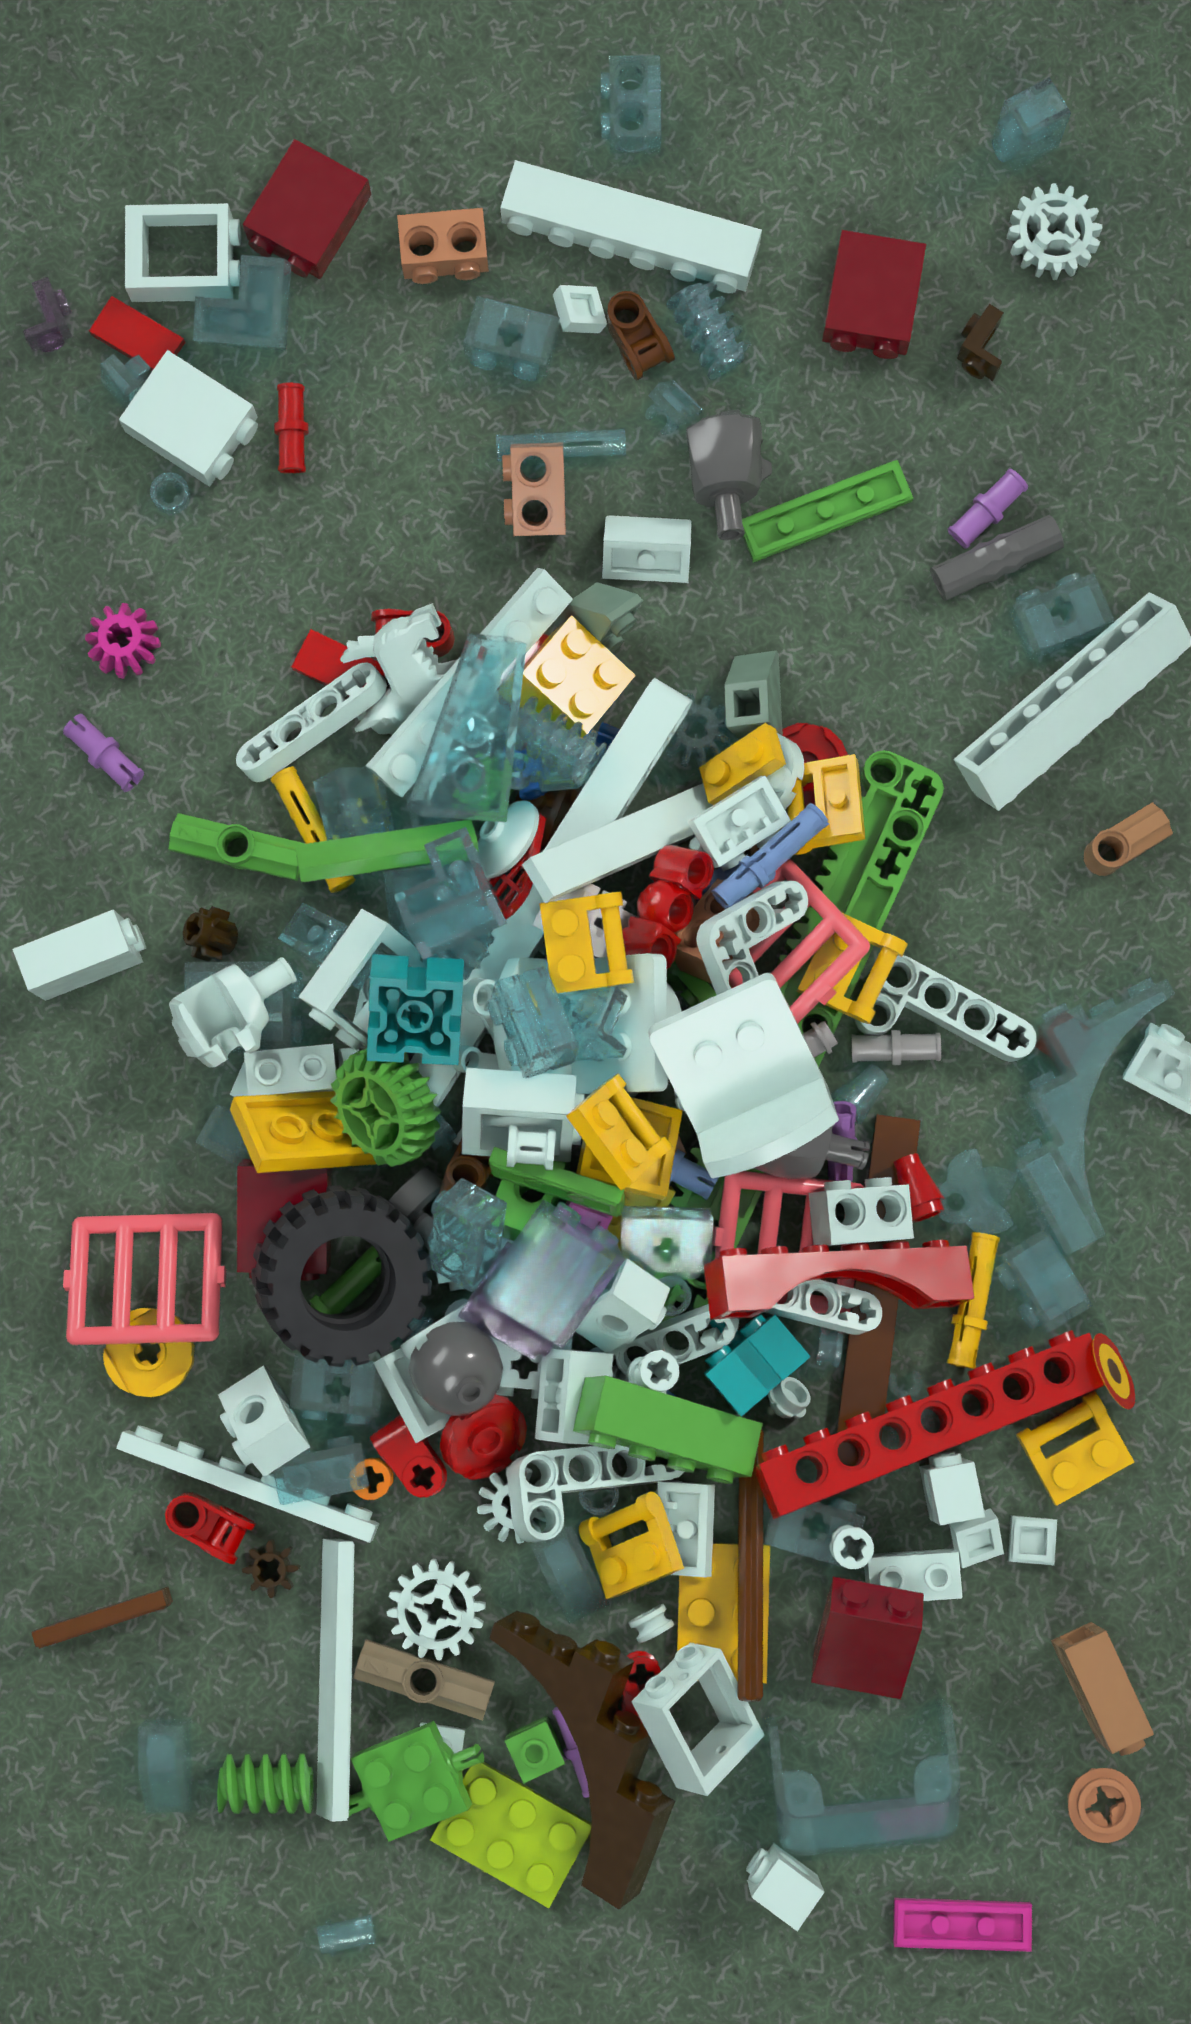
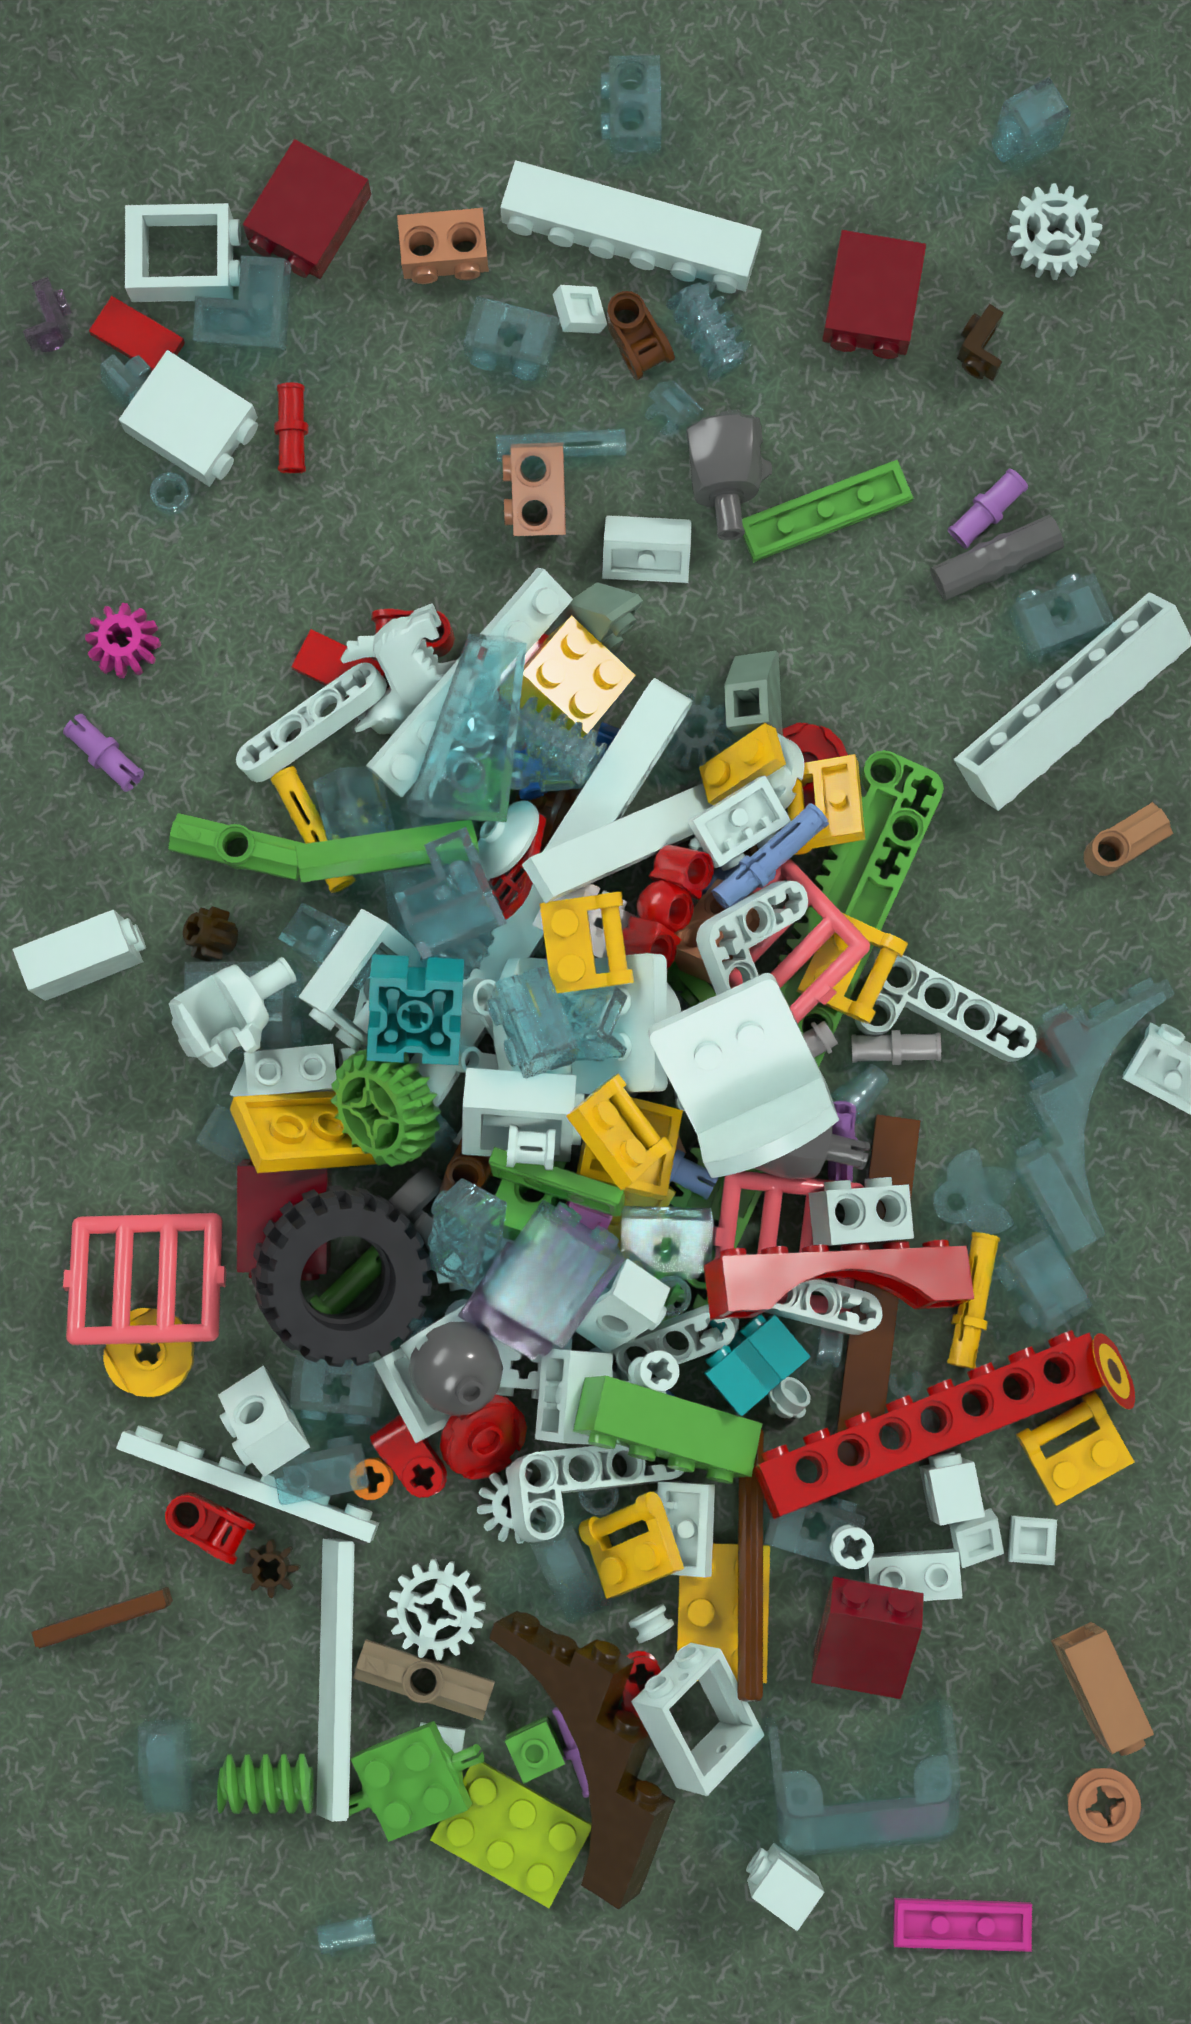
(924, 1193): red cone -> none

